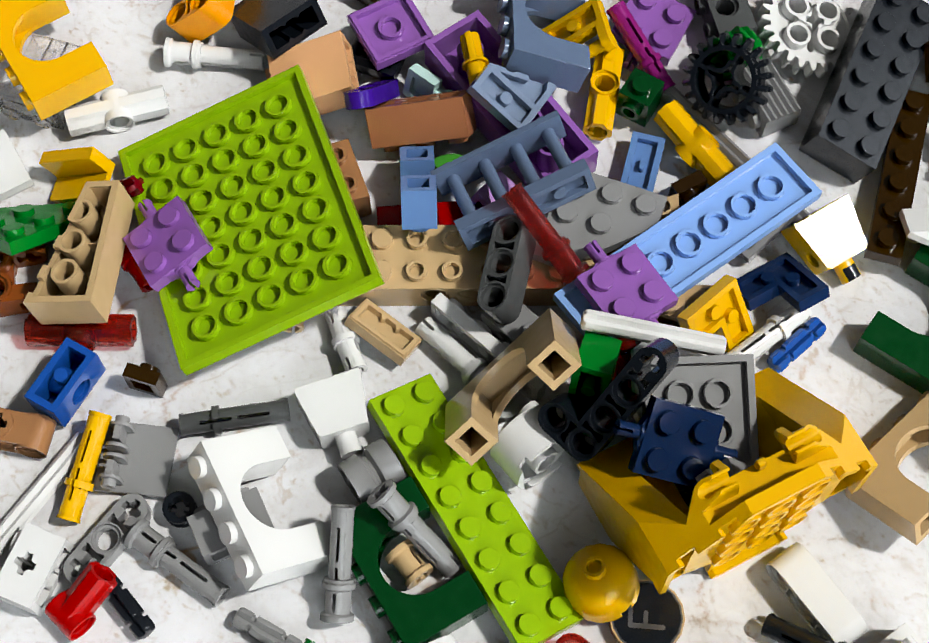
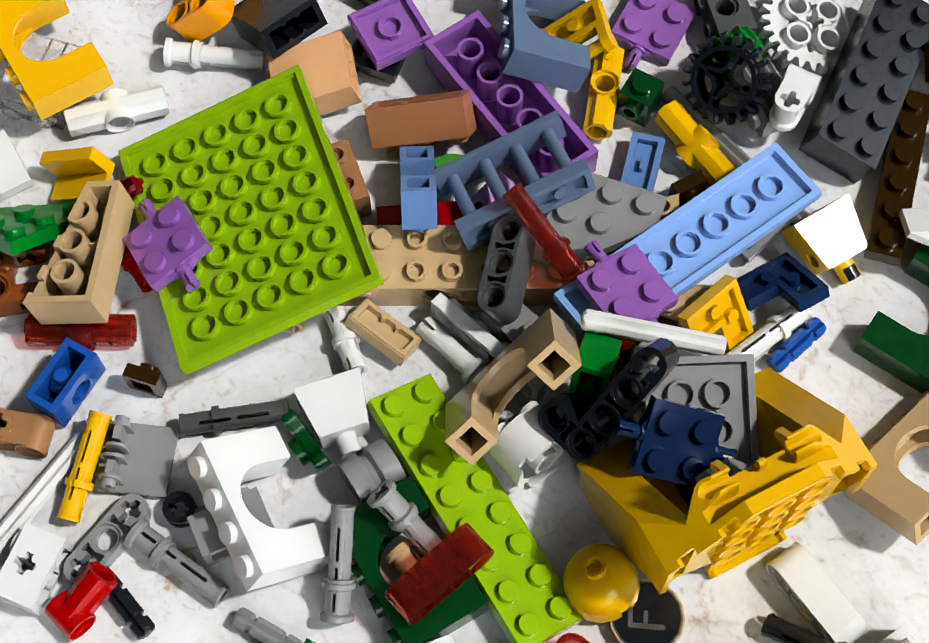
(303, 443): none -> dark green piece
(371, 94): dark purple beam -> none
(422, 82): light aqua plate -> none
(438, 574): none -> clear red beam
(473, 55): yellow axle -> none
(509, 95): sand blue wing -> none
(638, 44): magenta pin -> none
(793, 97): none -> white piece

